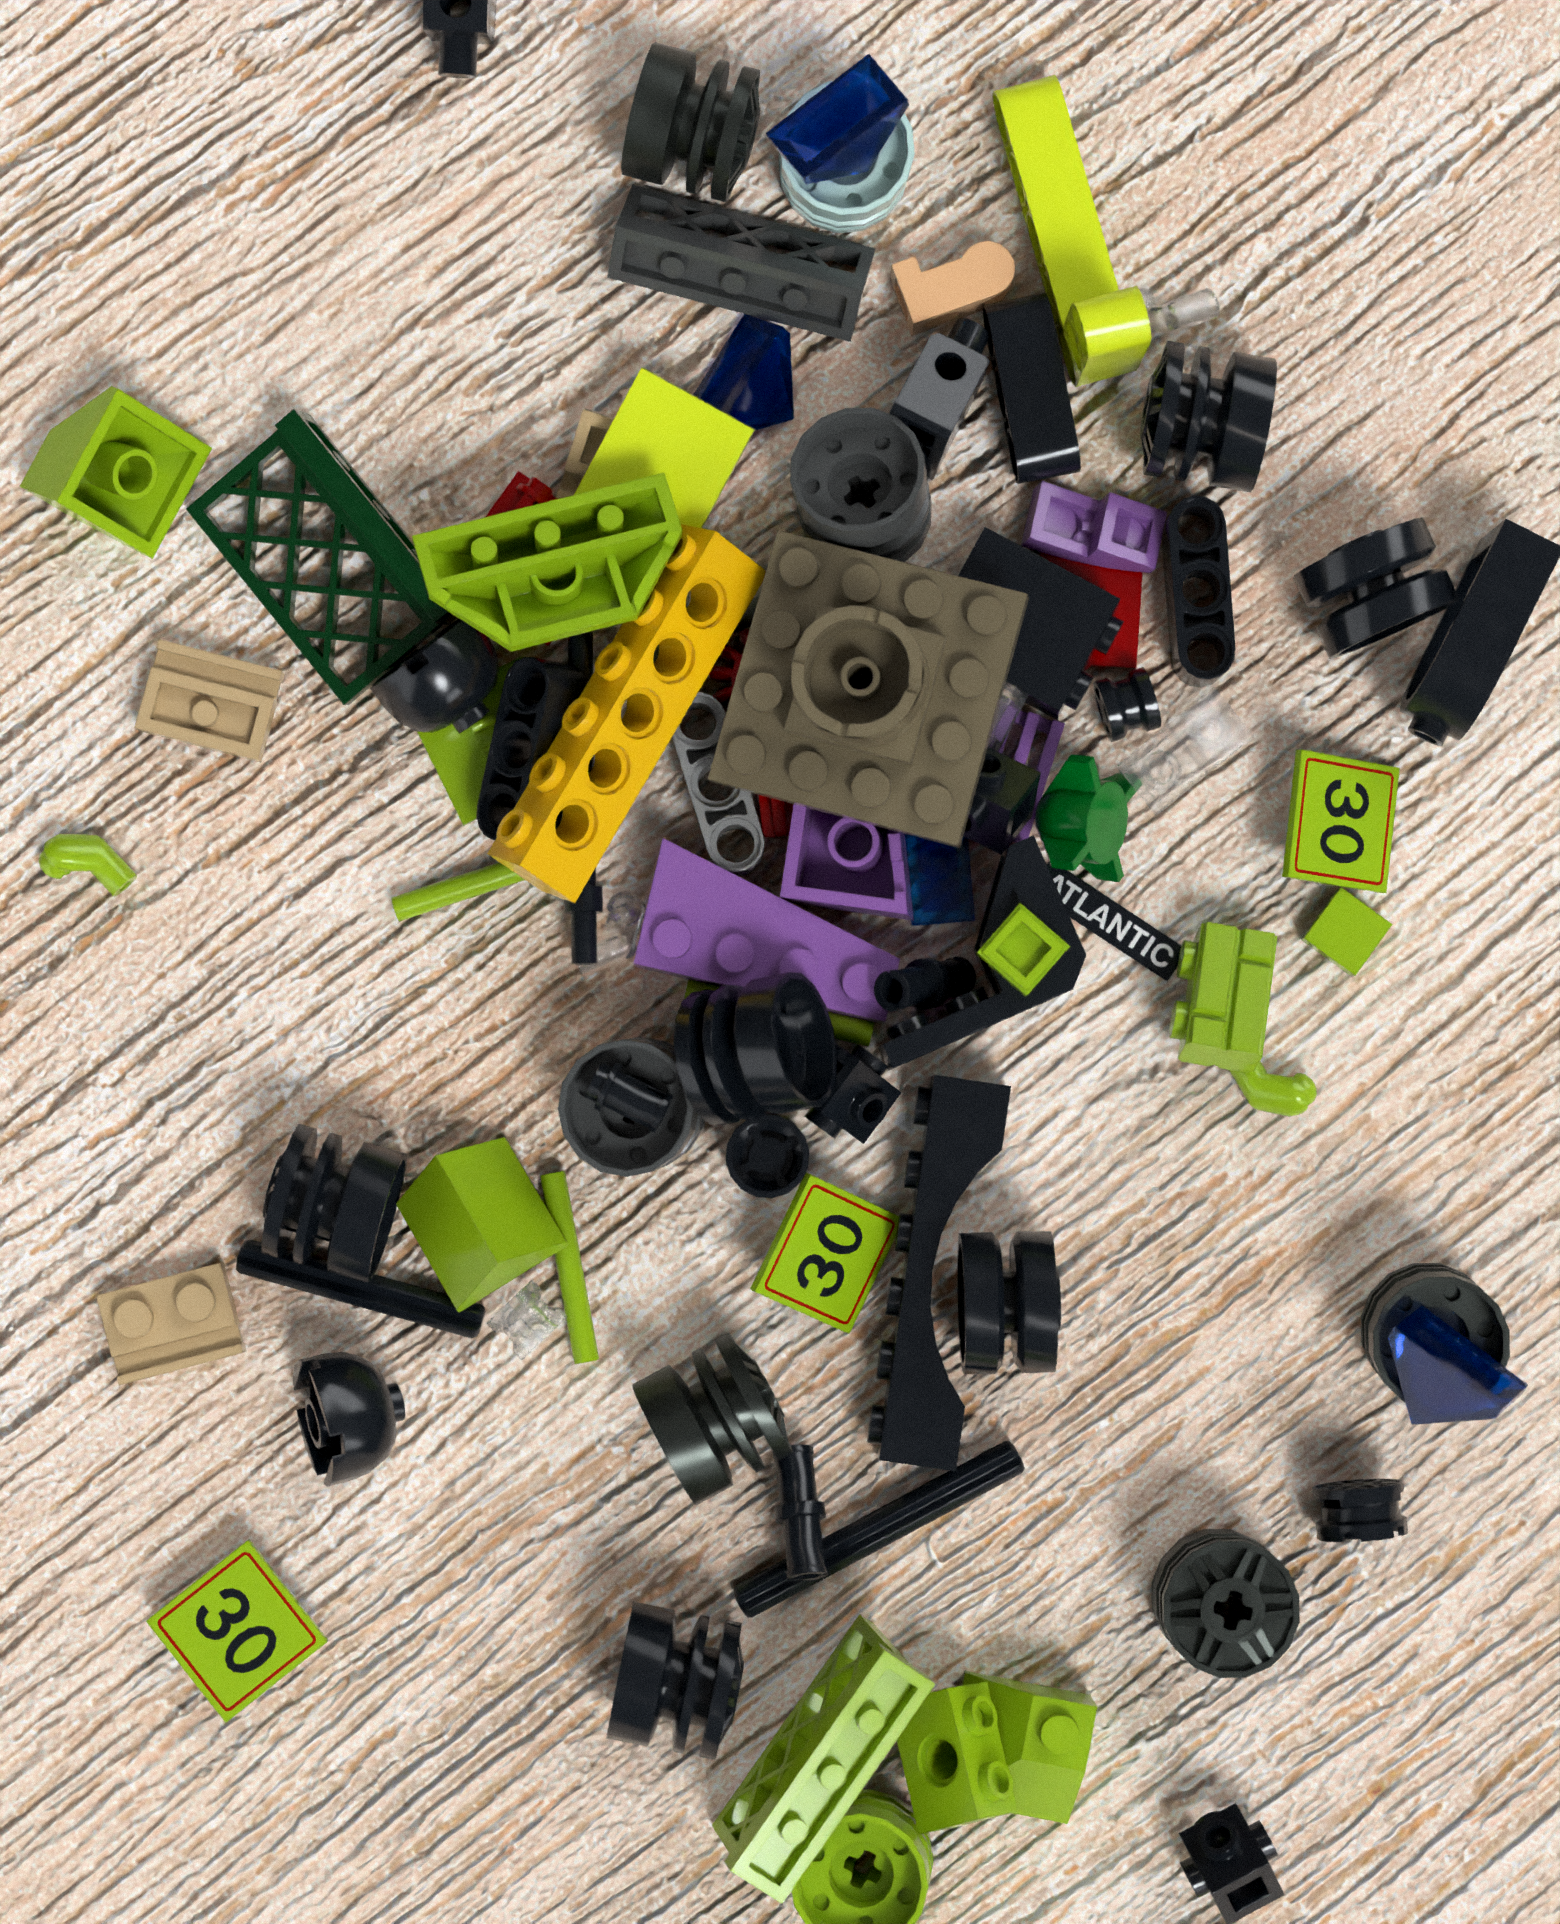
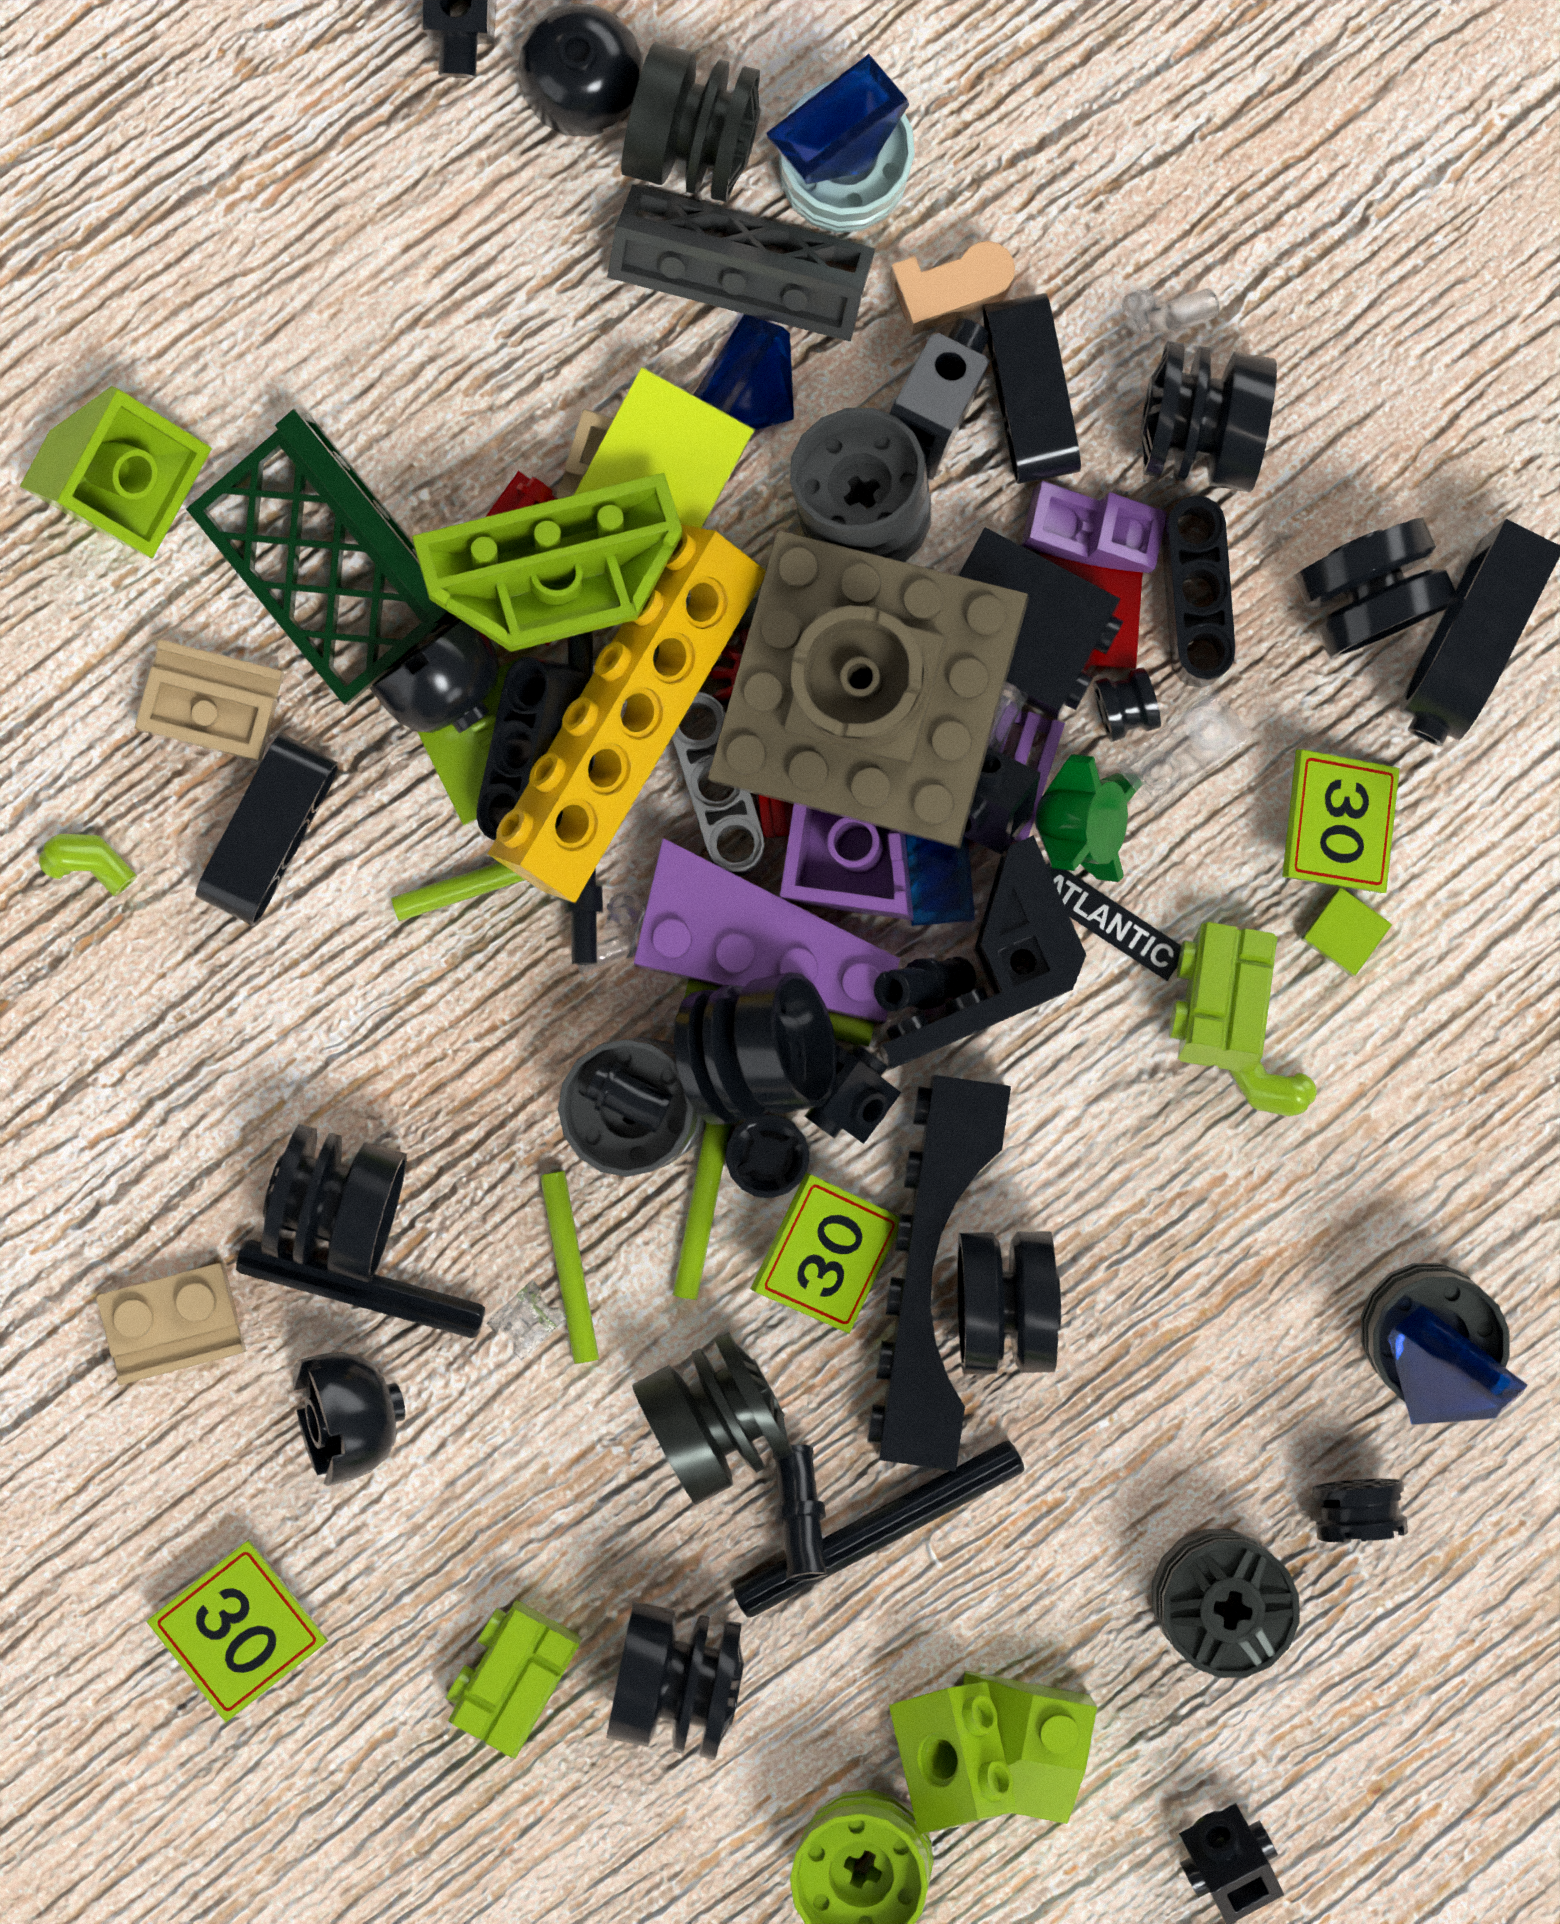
(267, 829): none -> black beam
(479, 1220): lime slope -> none
(514, 1677): none -> lime brick
(580, 69): none -> black cylinder
(701, 1211): none -> lime bar
(820, 1760): lime fence -> none
(1022, 949): lime tile -> none
(1097, 324): neon yellow beam -> none

